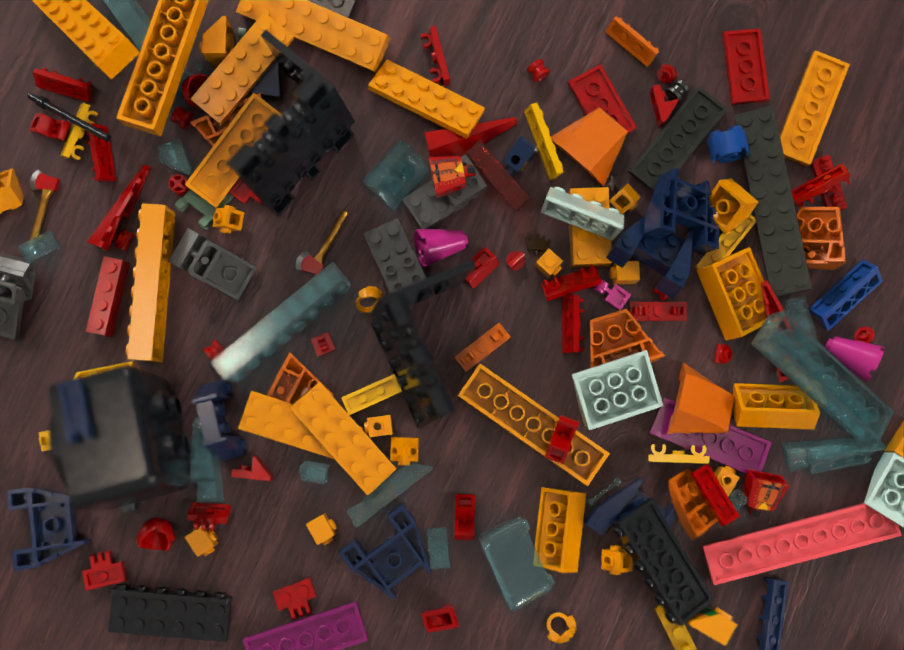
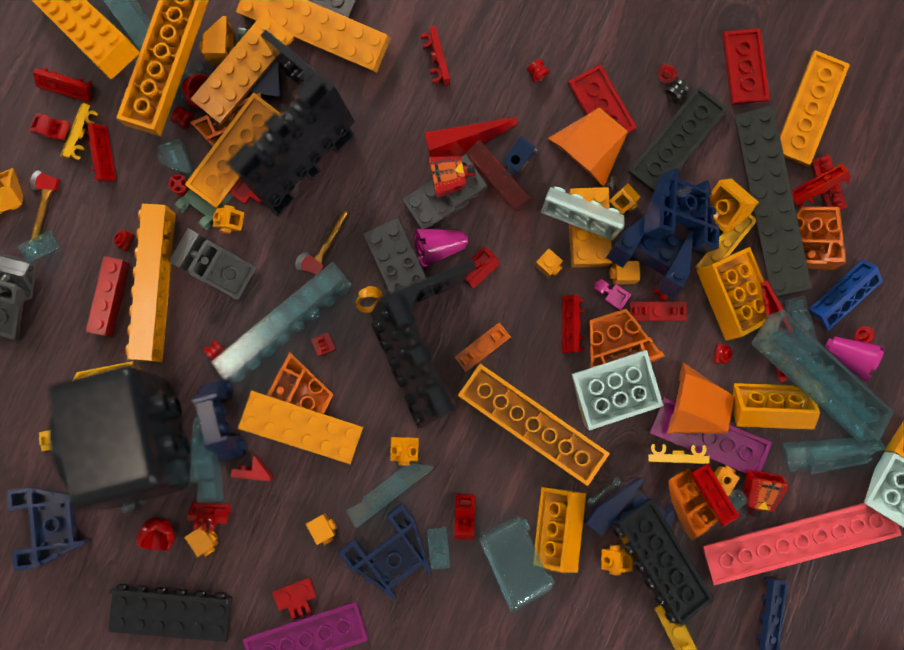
(45, 103): black bar -> none
(75, 411): dark blue plate -> none
(103, 571): red hinge -> none
(123, 207): red wedge -> none
(314, 472): clear light blue brick -> none
(343, 438): light orange plate -> none
(371, 394): yellow plate -> none
(379, 426): light orange brick -> none
(396, 174): clear light blue slope -> none
(426, 98): light orange plate -> none
(440, 619): red slope -> none
(515, 260): red plate -> none
(537, 245): dark brown piece -> none
(543, 141): yellow plate -> none
(555, 637): light orange piece -> none
(561, 439): red slope -> none
(571, 283): red plate -> none
(632, 41): orange plate -> none
(661, 108): red slope -> none
(714, 623): light orange slope -> none
(728, 145): blue brick -> none

